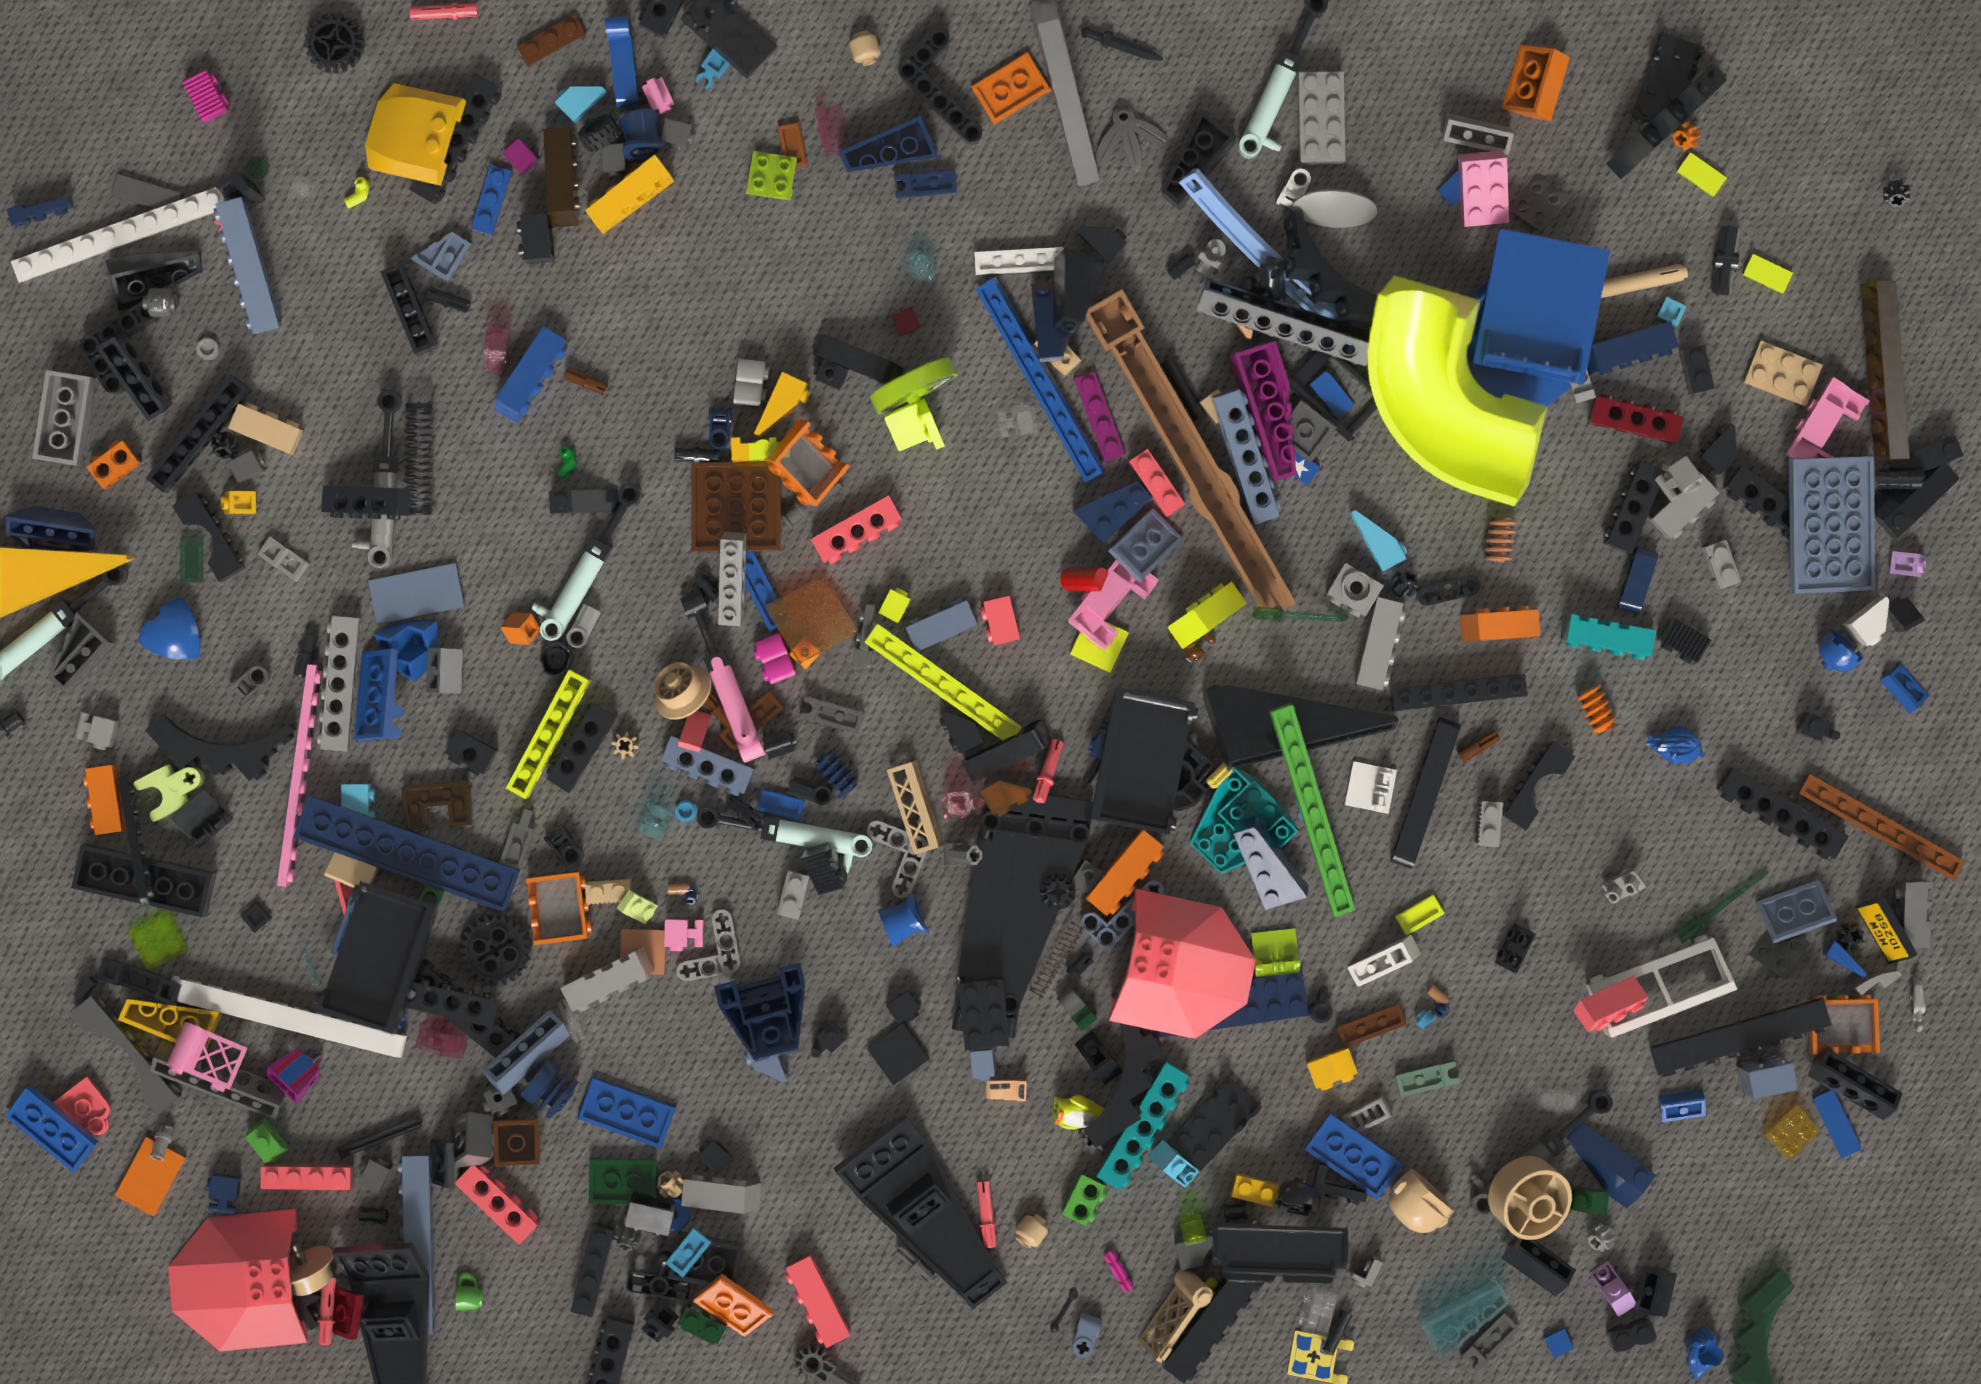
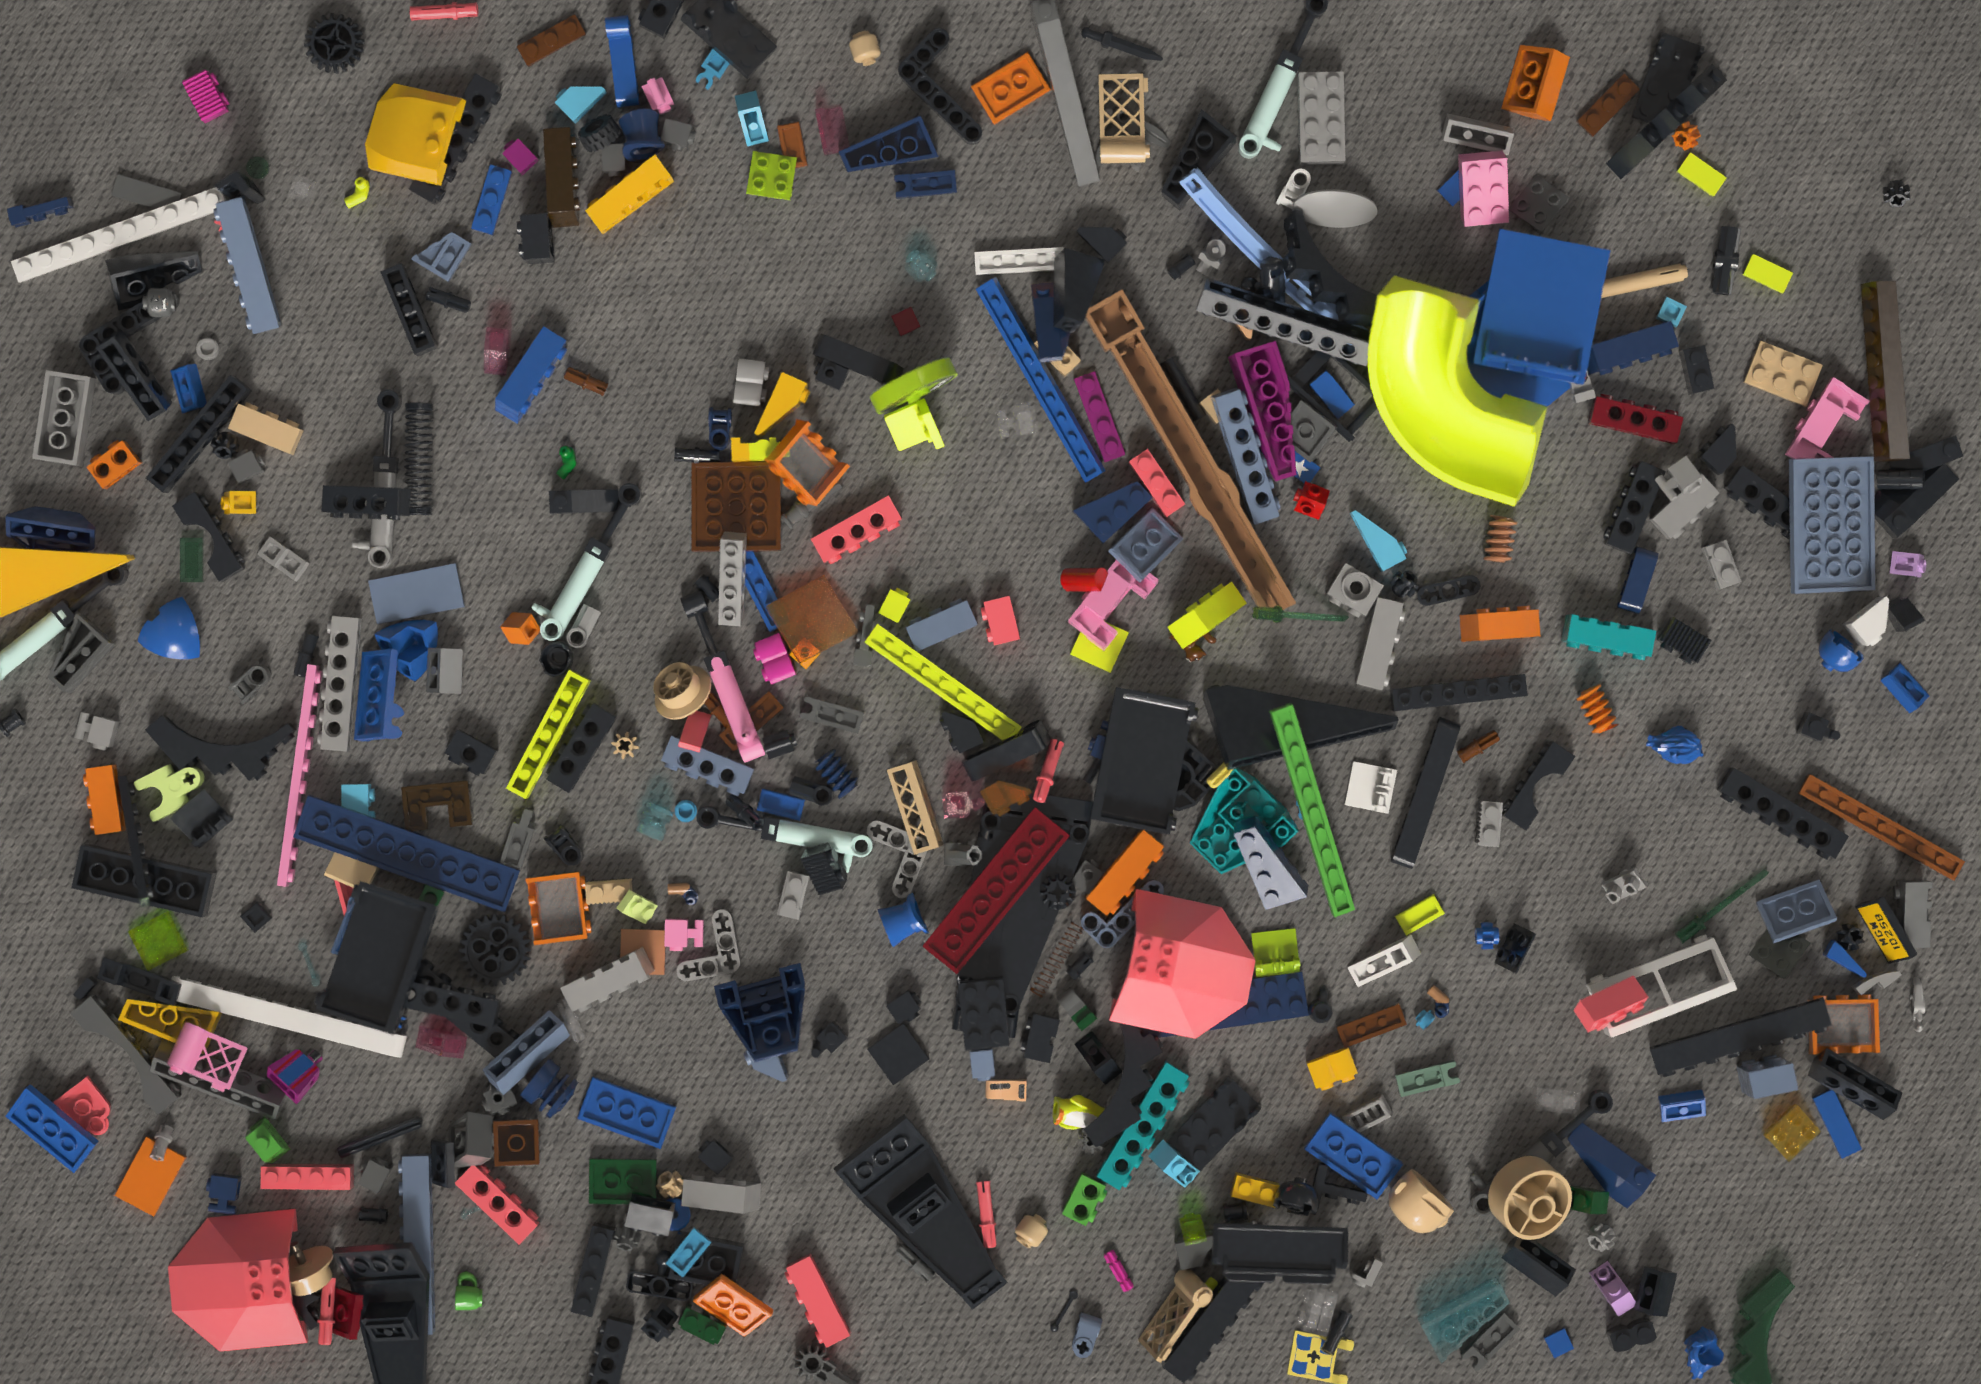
(188, 388): none -> blue slope
(751, 118): none -> medium azure slope
(995, 890): none -> dark red plate
(1038, 1044): none -> black brick
(1123, 148): none -> tan piece
(1311, 500): none -> red brick
(1487, 935): none -> blue gear
(1608, 105): none -> reddish brown plate

